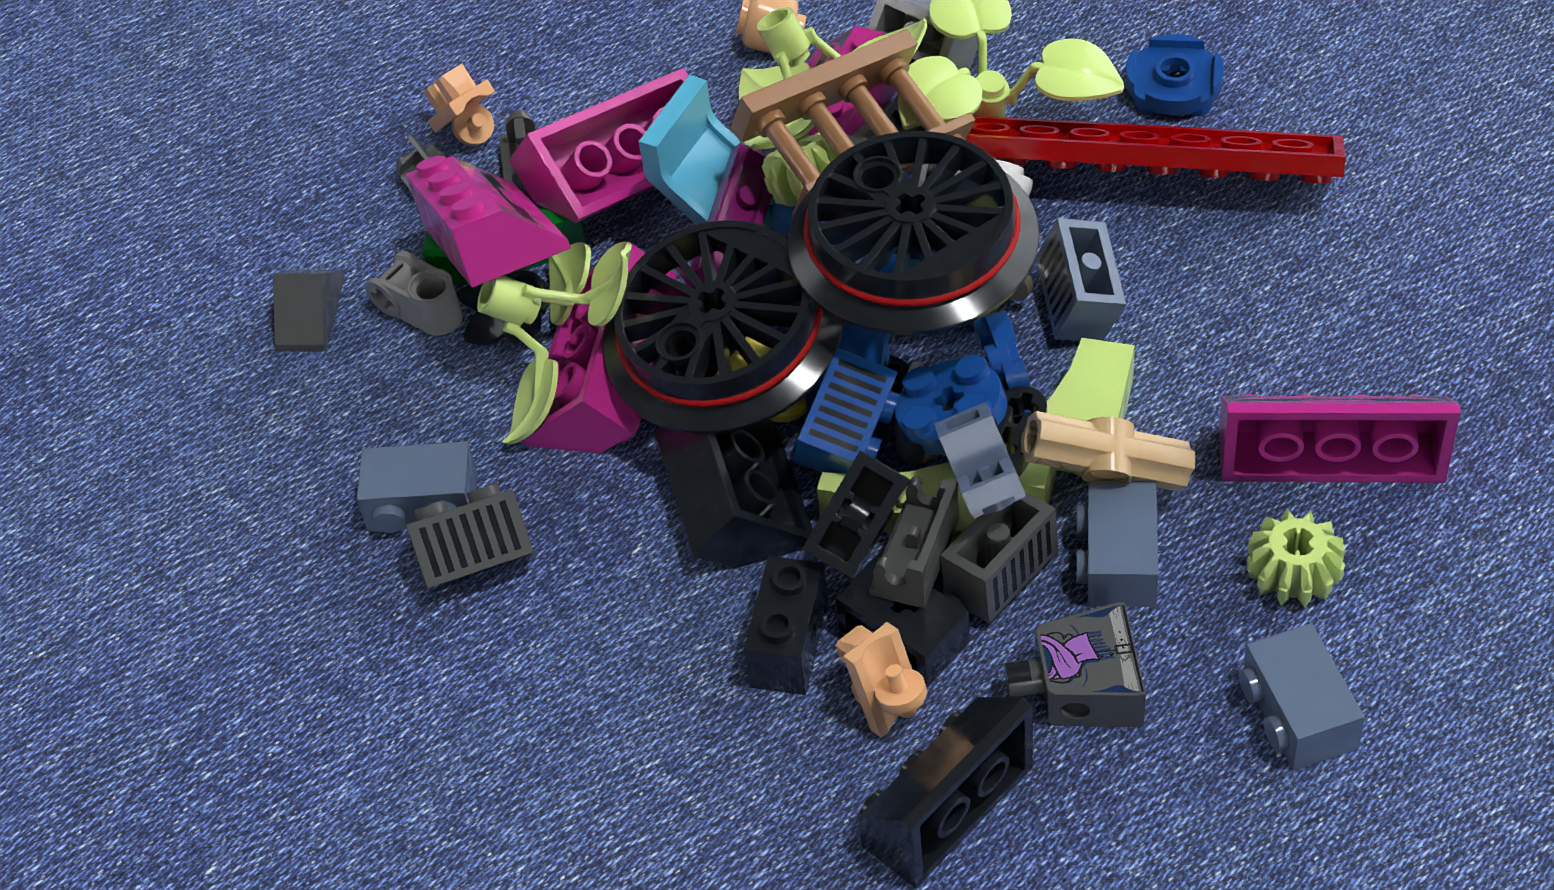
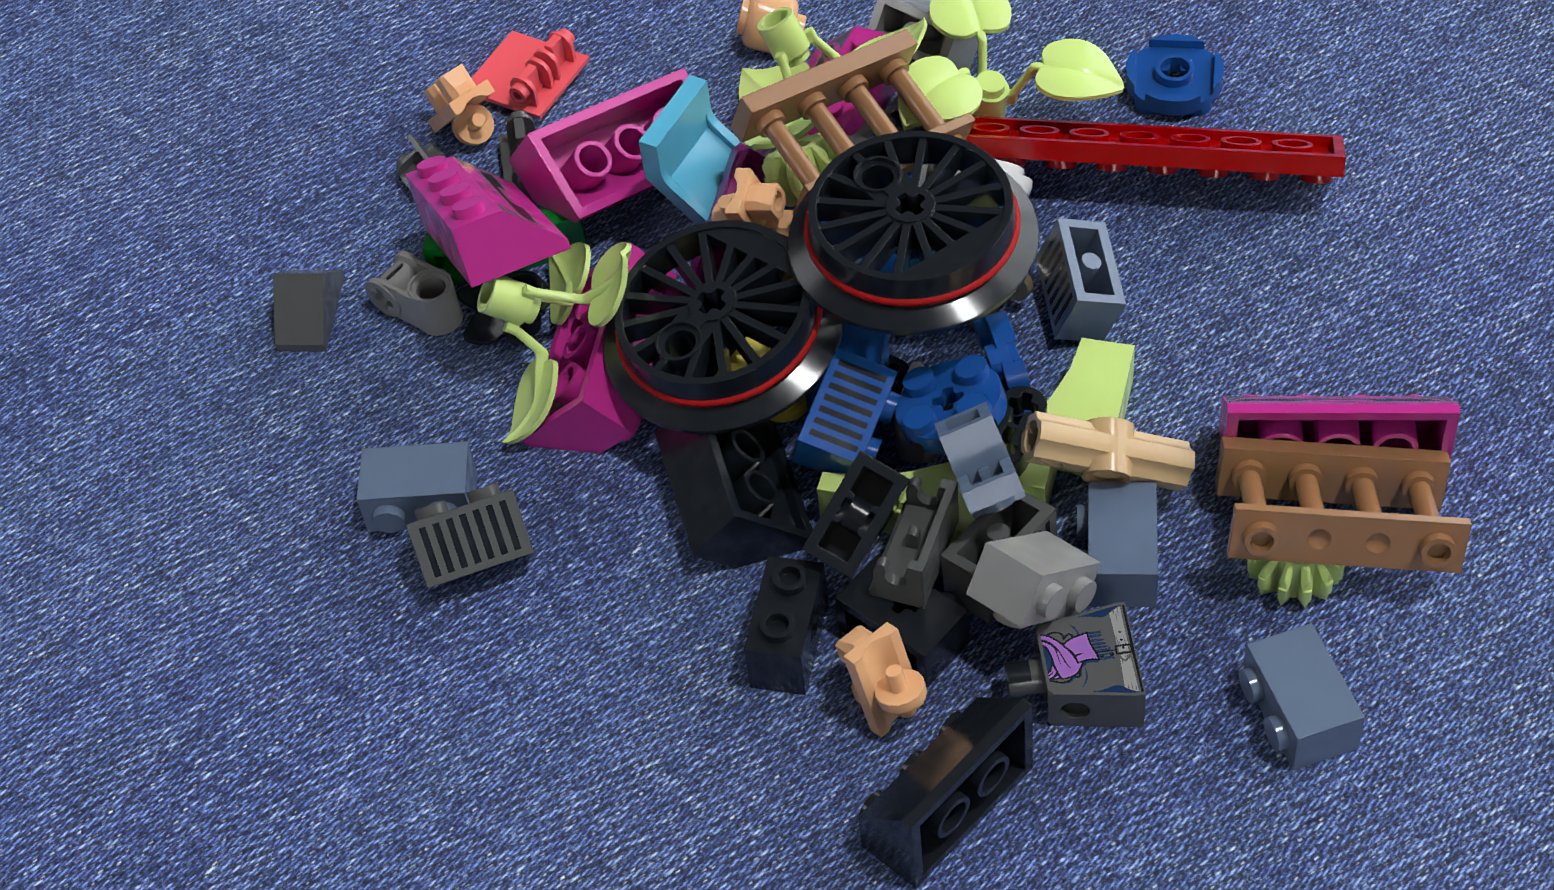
(530, 71): none -> coral hinge
(754, 203): none -> light nougat hips
(1033, 579): none -> light grey brick
(1341, 475): none -> medium nougat fence

